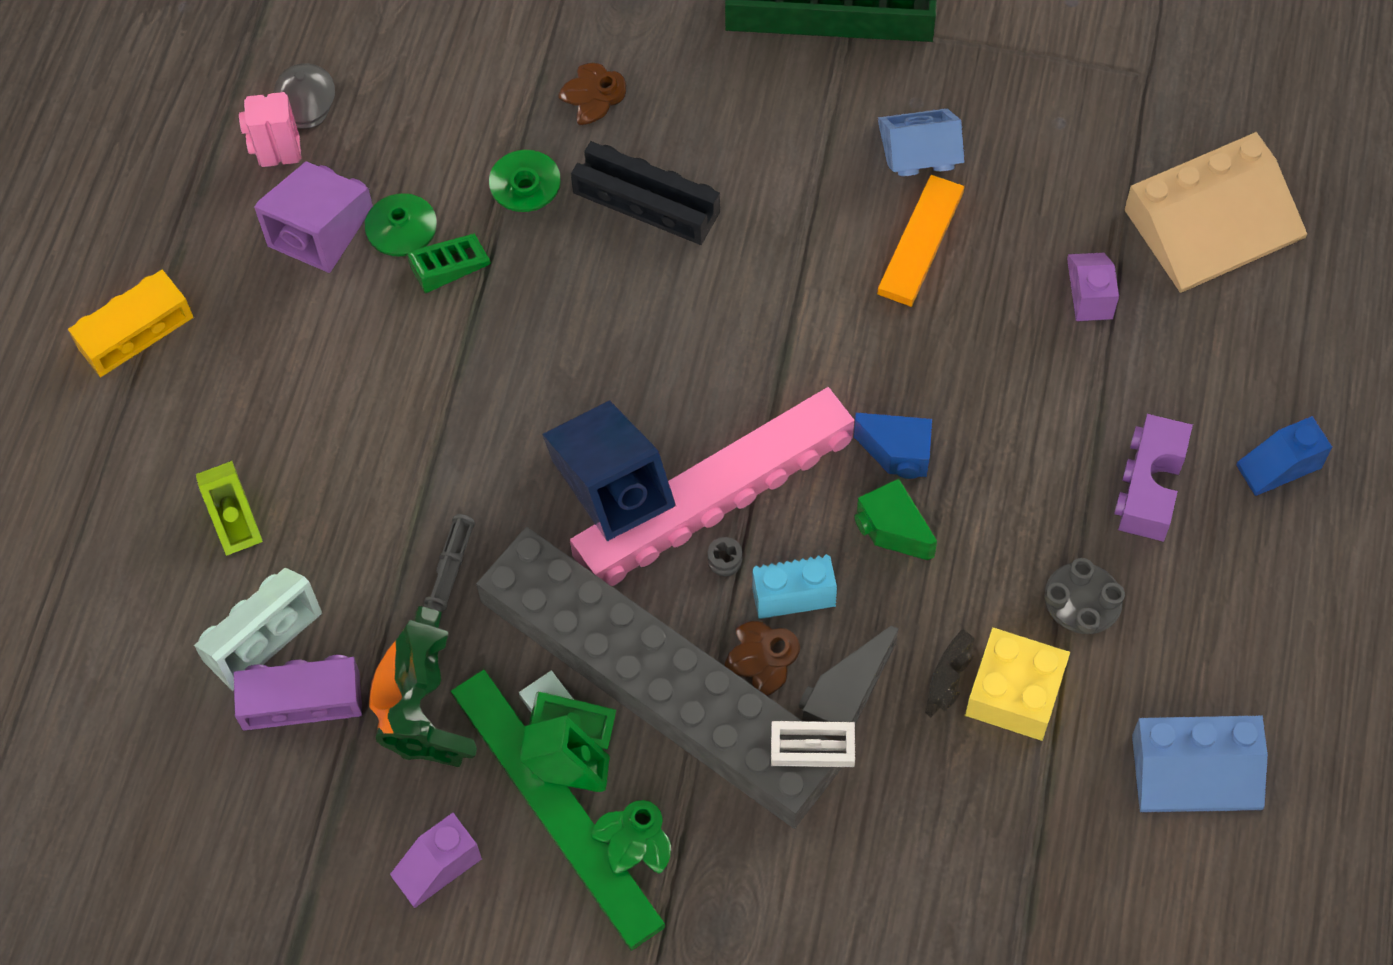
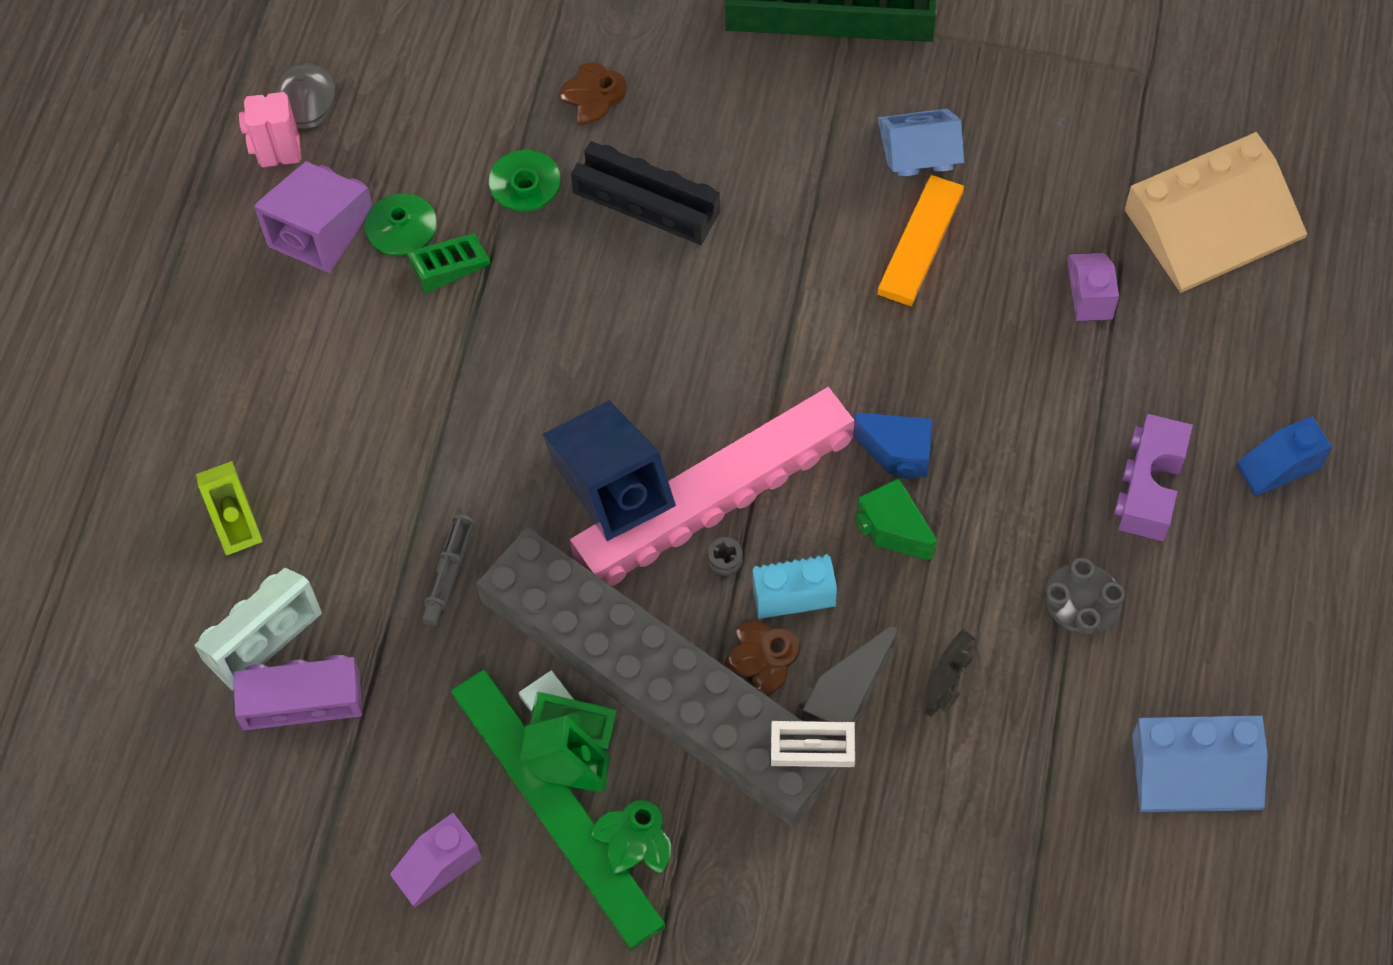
(130, 322): yellow brick -> none
(398, 685): dark green hips -> none
(1017, 683): light yellow brick -> none

